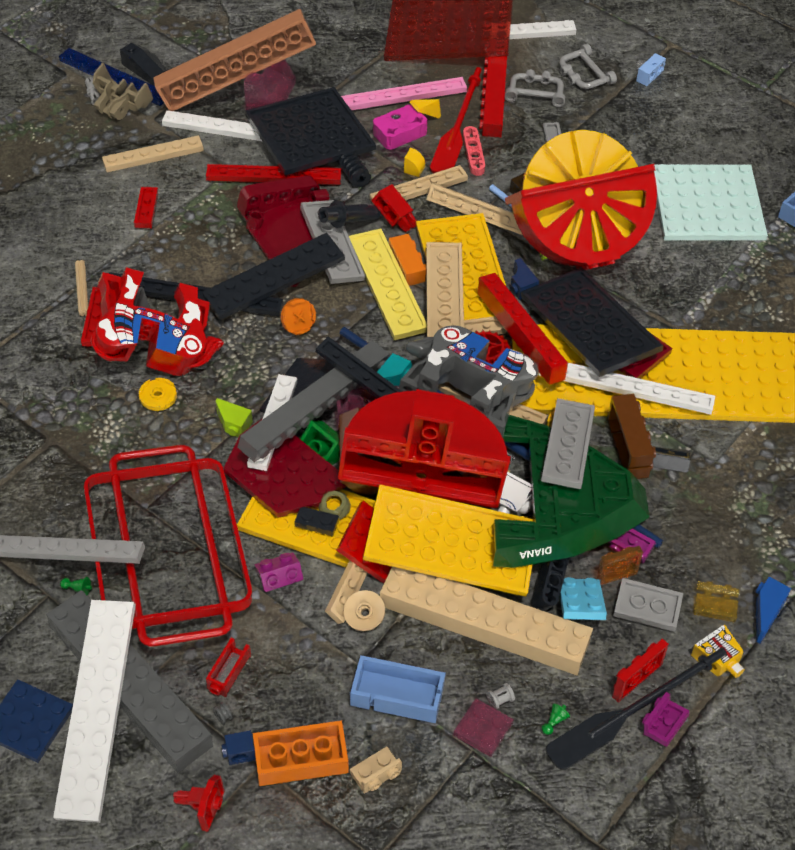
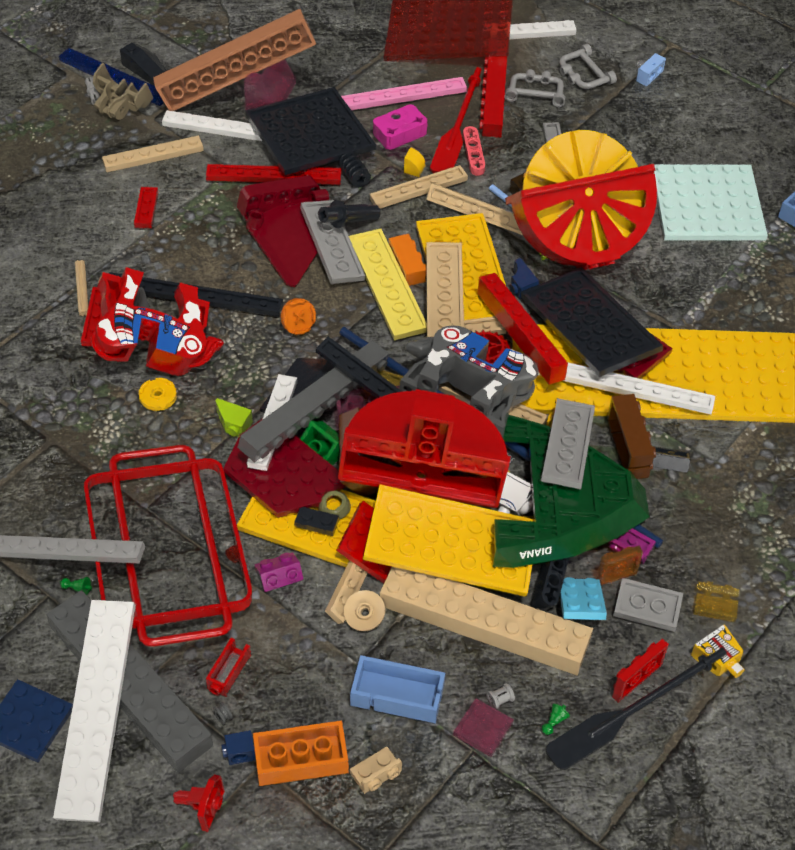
(232, 554): none -> clear red hinge
(273, 276): black plate -> none
(394, 208): red hinge -> none
(395, 369): teal slope -> none
(427, 107): yellow slope -> none
(664, 720): magenta bracket -> none
(768, 605): blue slope -> none

